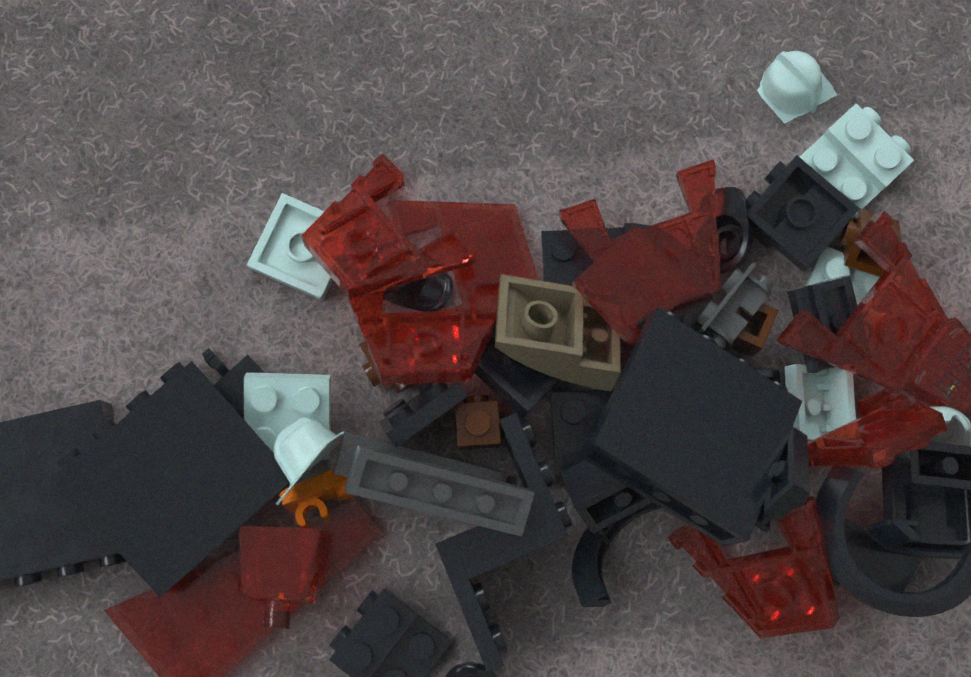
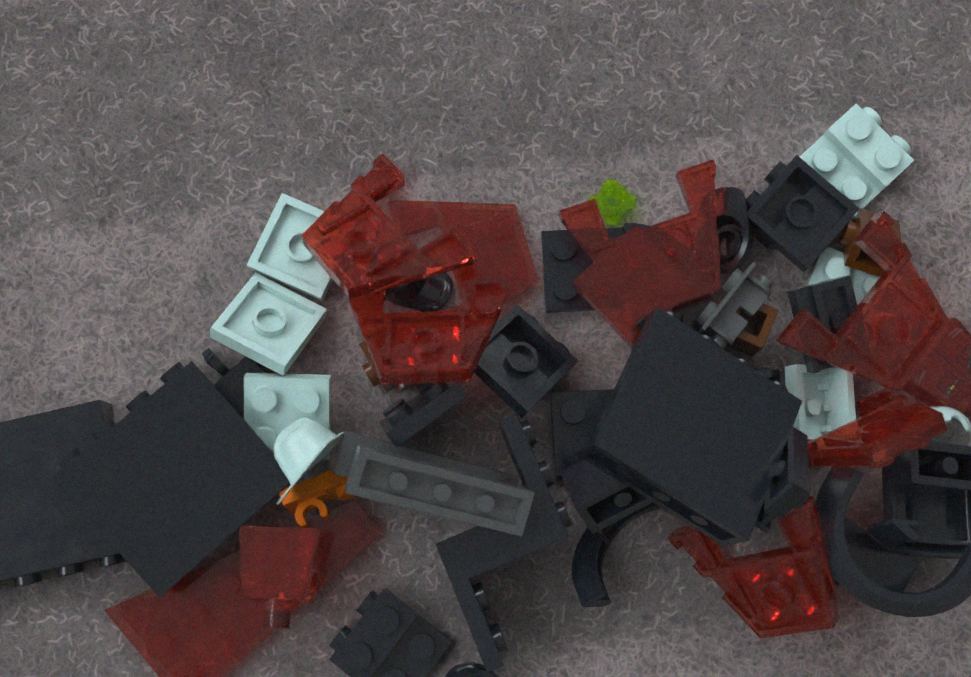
(268, 323): none -> light aqua plate
(477, 423): reddish brown brick -> none
(556, 332): dark tan slope -> none
(624, 201): none -> clear neon green plate
(794, 85): light aqua piece -> none

